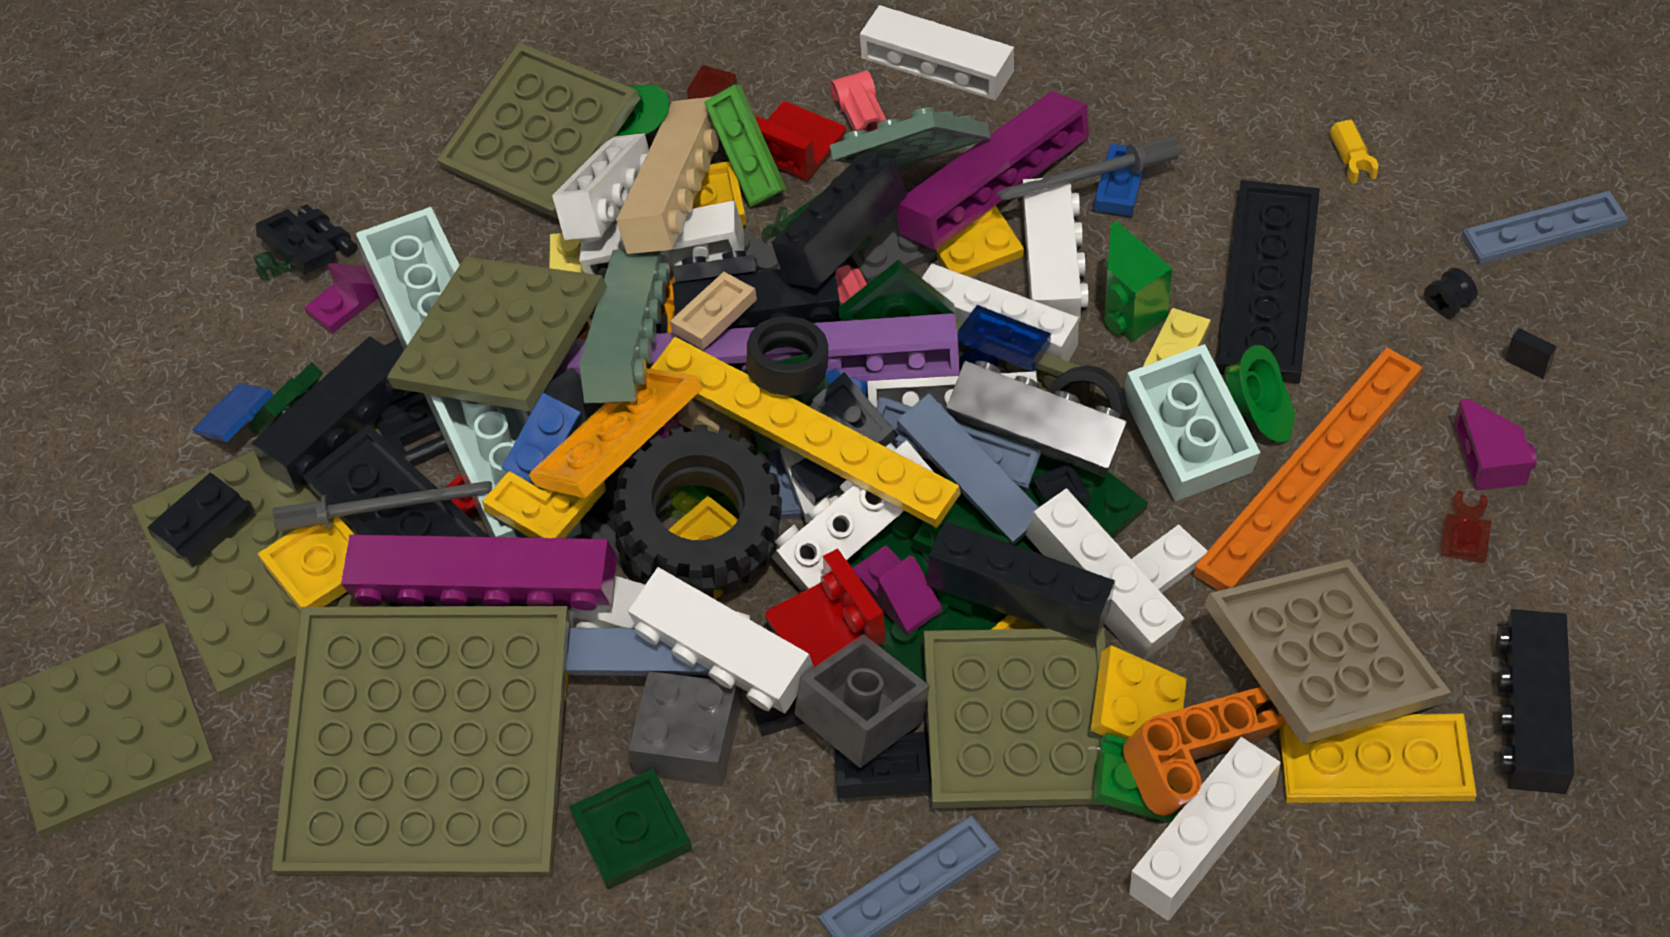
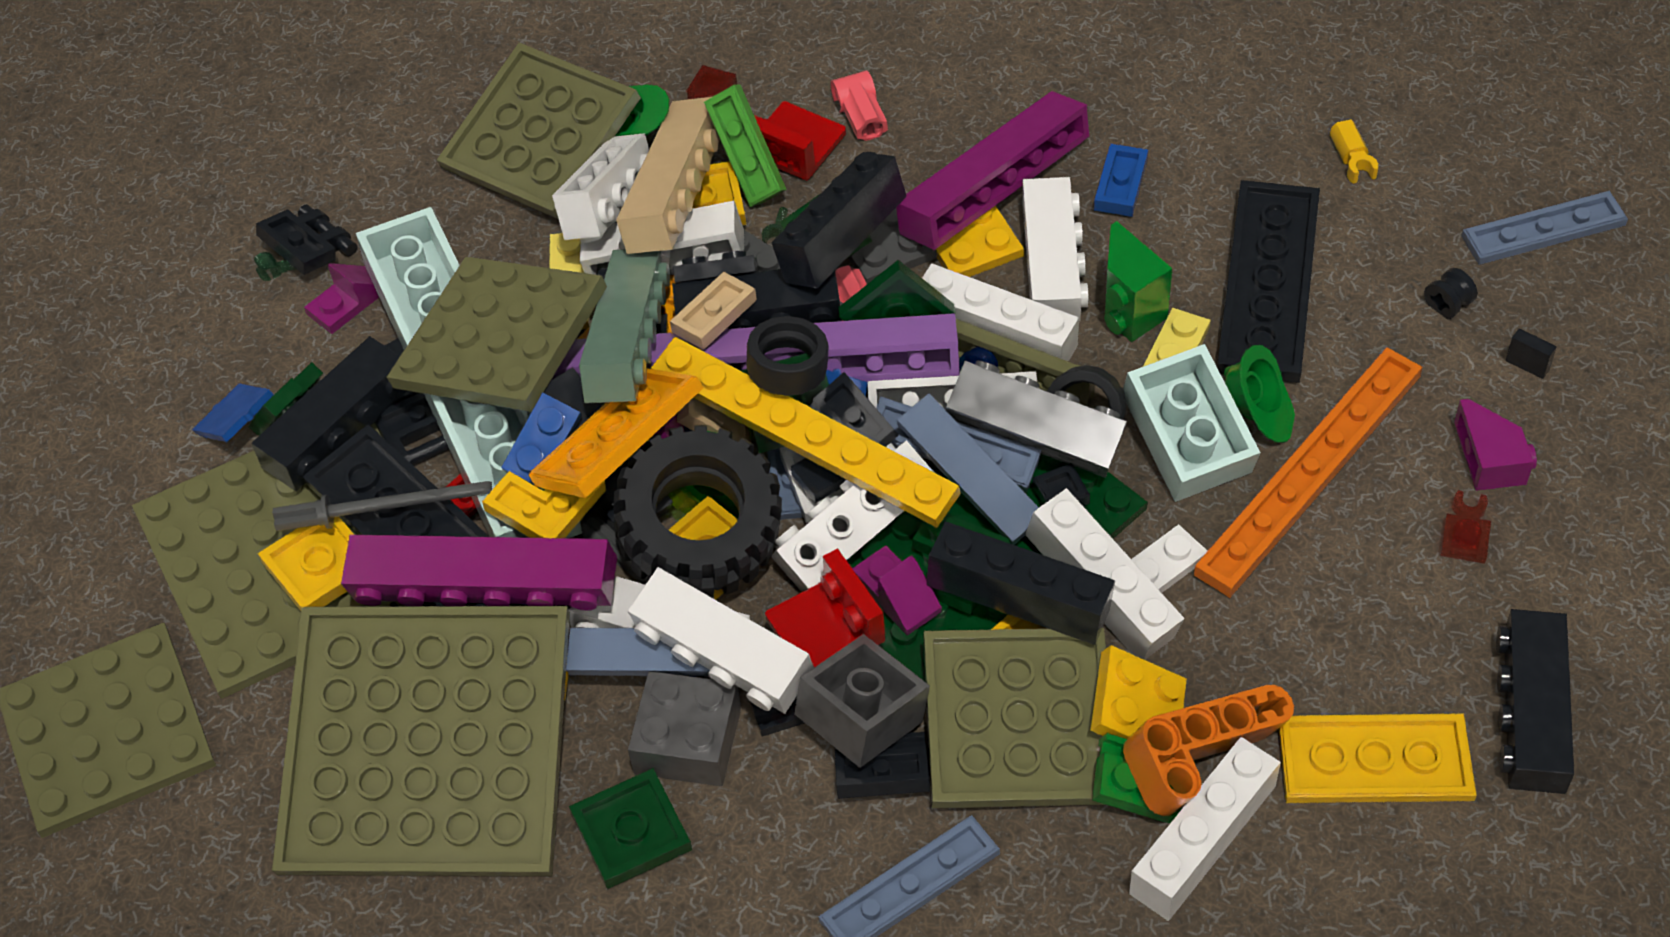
(201, 519): black plate -> none
(913, 139): sand green plate -> none
(937, 52): white brick -> none
(1004, 337): clear blue plate -> none
(1136, 158): dark grey piece -> none
(1326, 650): dark tan plate -> none

